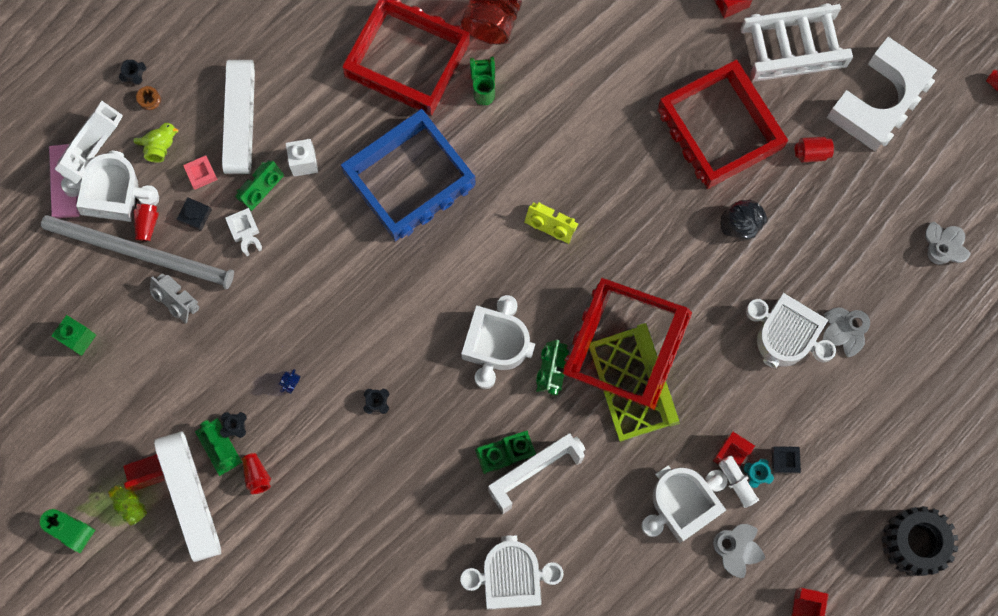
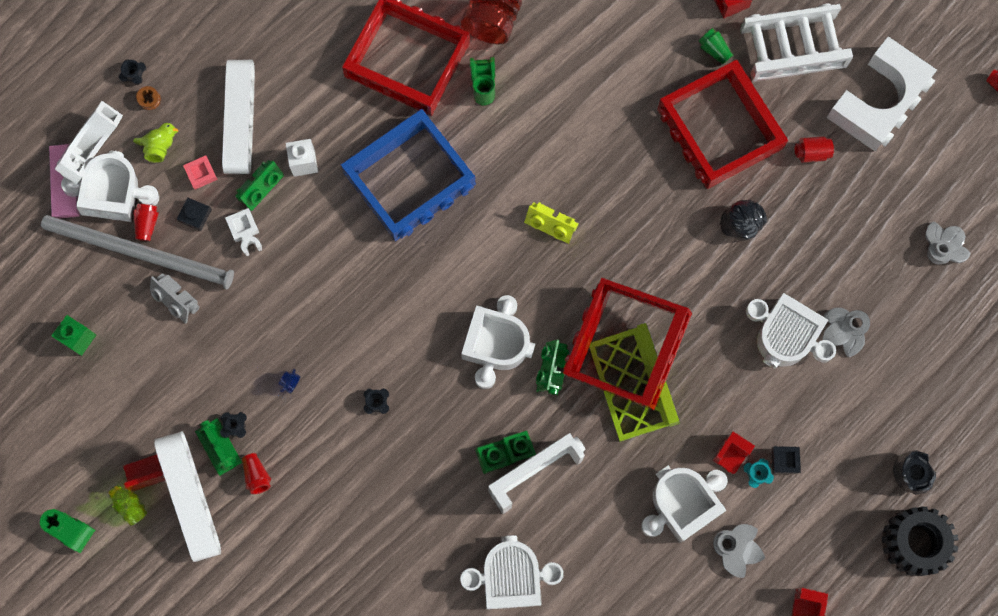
(715, 46): none -> green cone
(738, 481): white axle -> none
(914, 472): none -> black hair

